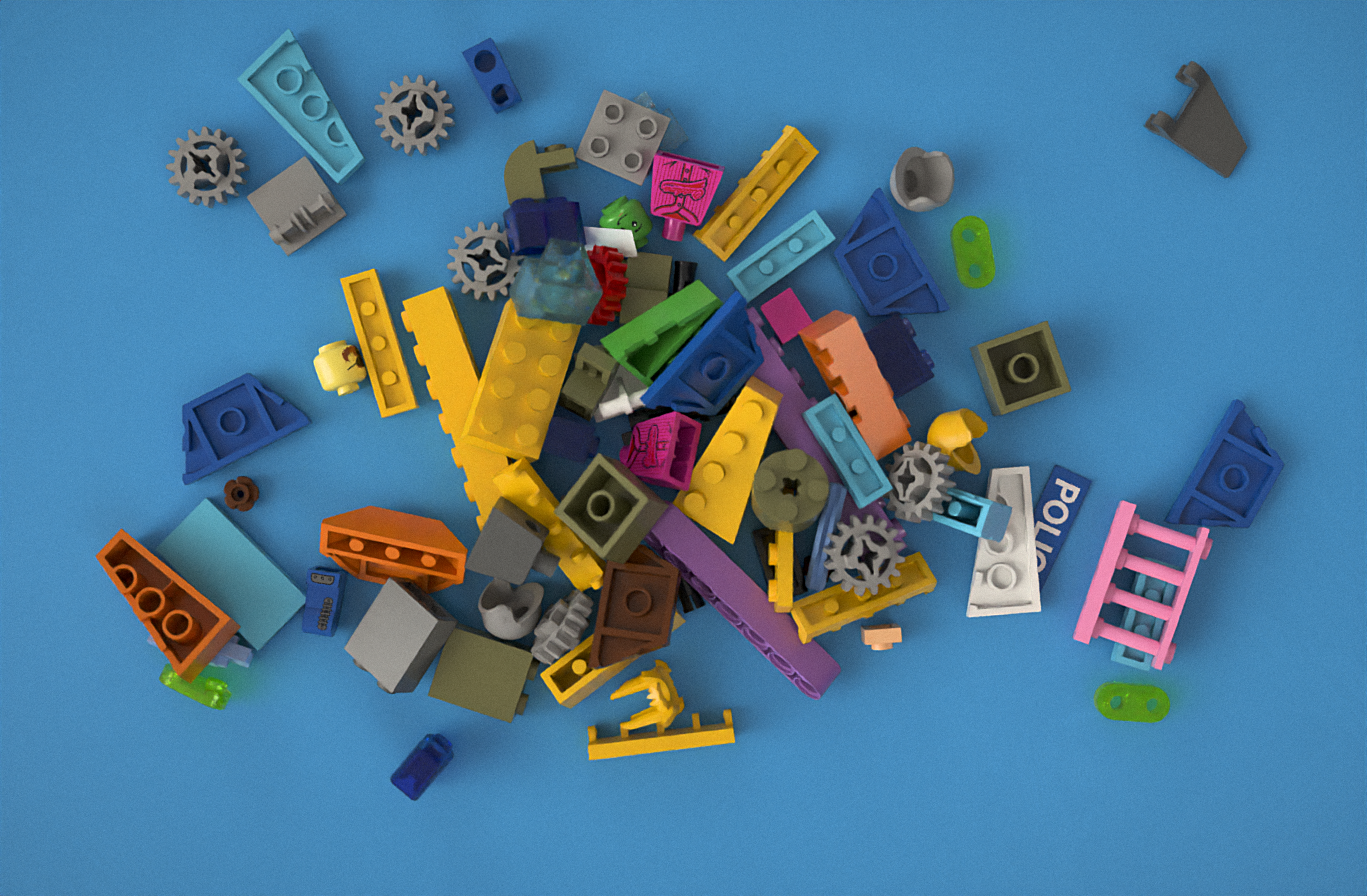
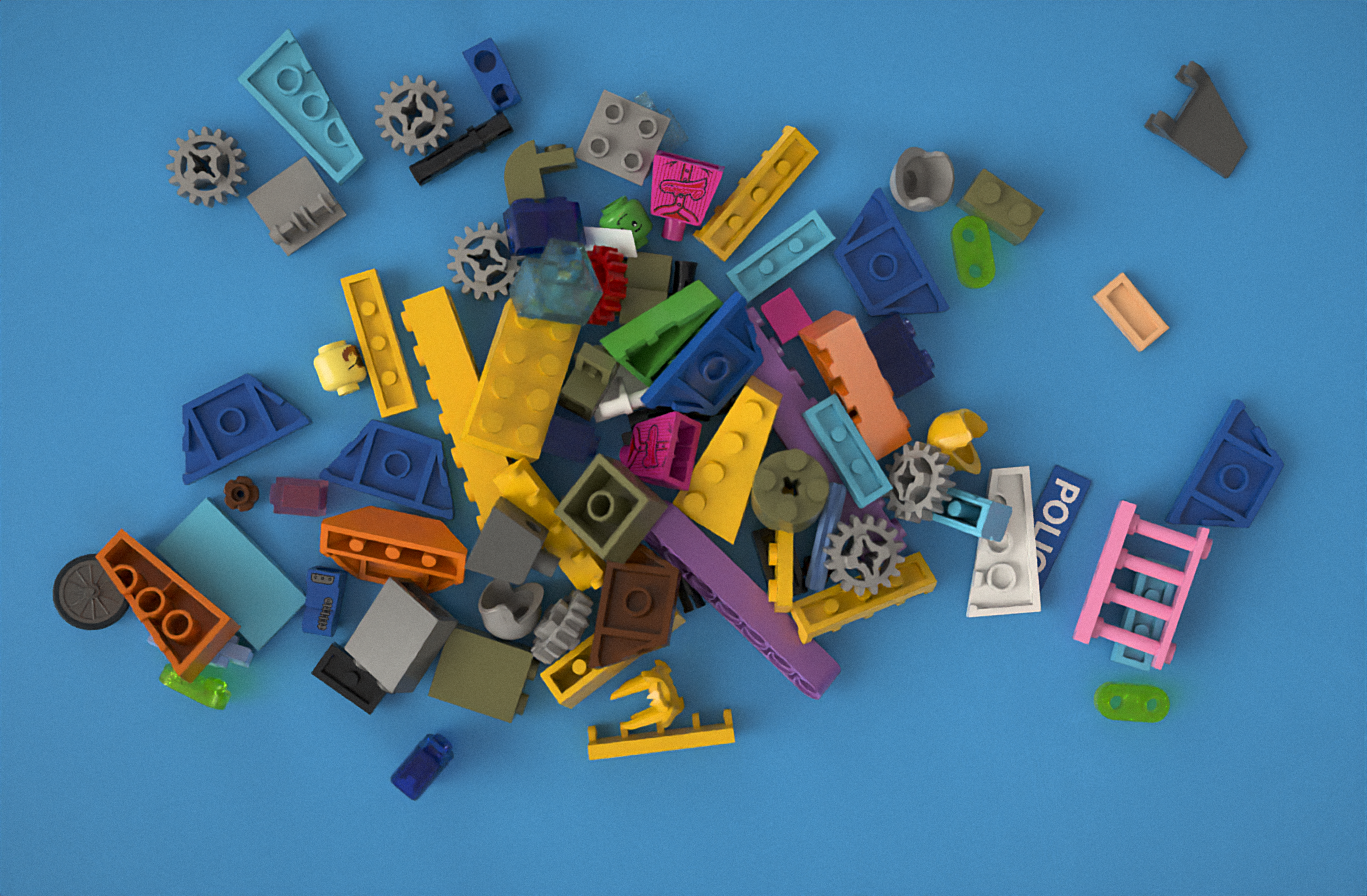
(87, 595): none -> dark grey wheel
(299, 496): none -> clear pink brick
(347, 679): none -> black plate
(396, 467): none -> blue wing
(467, 145): none -> black pin
(881, 636): light nougat plate -> none
(1000, 207): none -> olive brick
(1020, 369): olive brick -> none
(1130, 312): none -> light nougat tile

